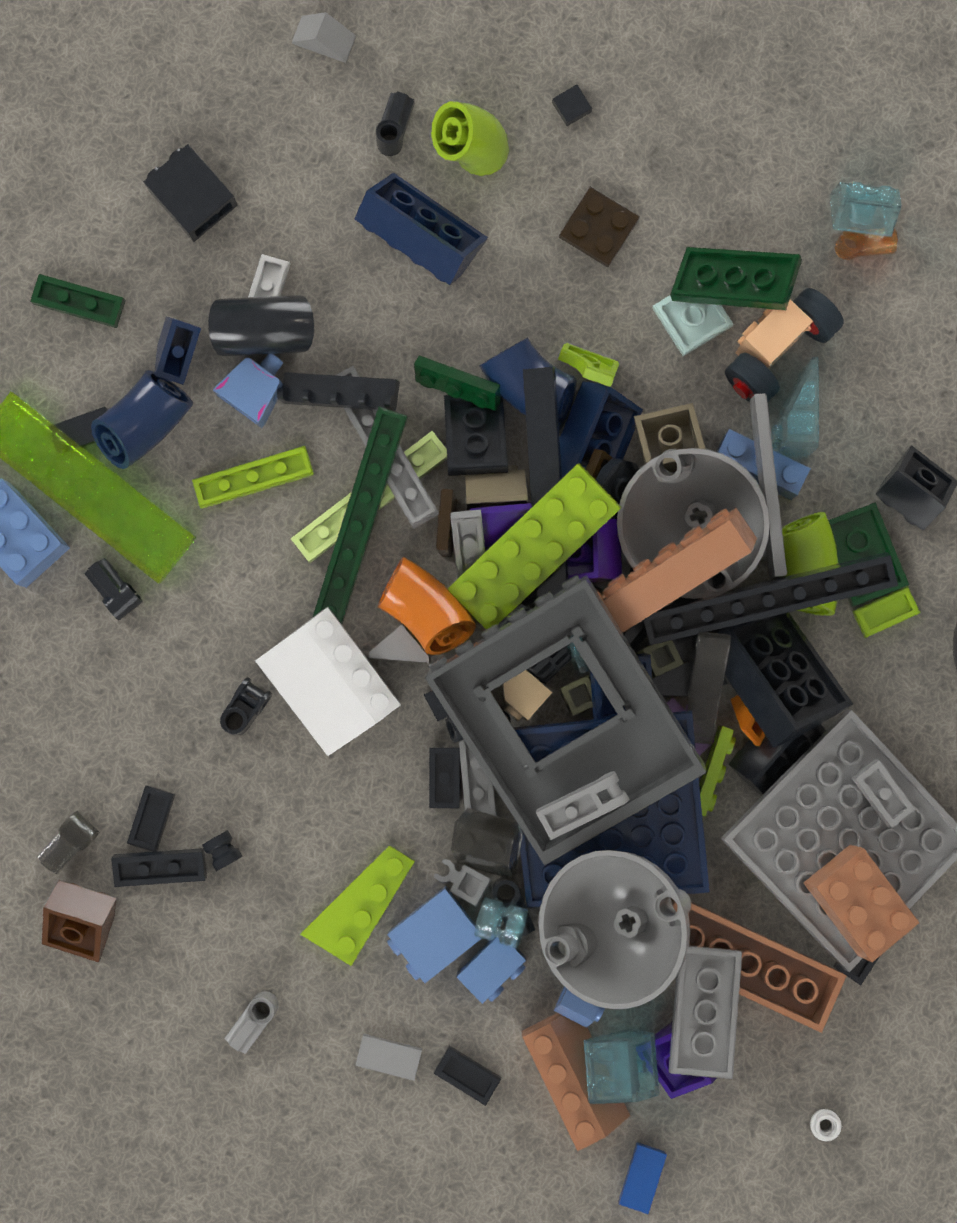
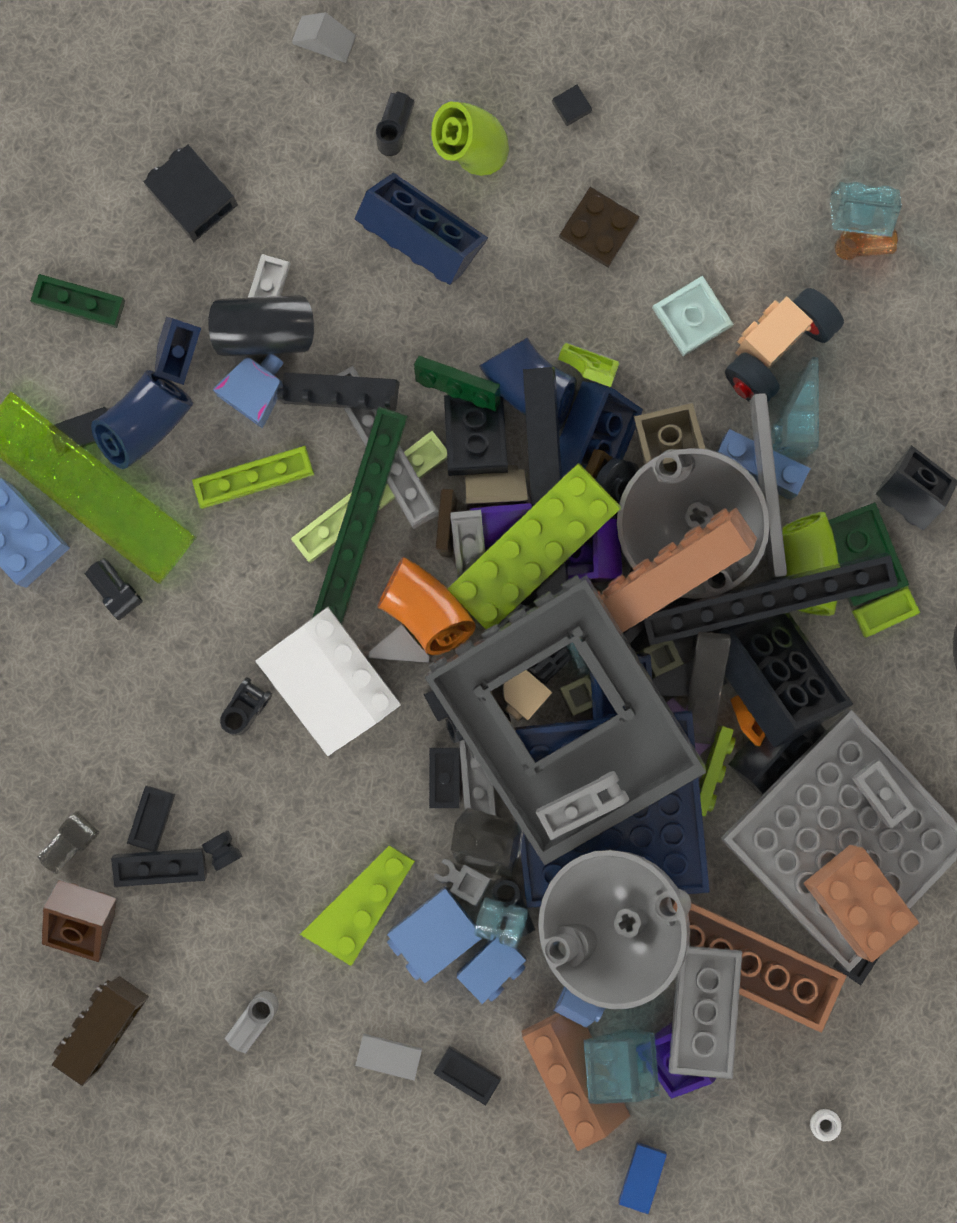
(98, 1029): none -> dark brown brick
(736, 278): dark green tile -> none

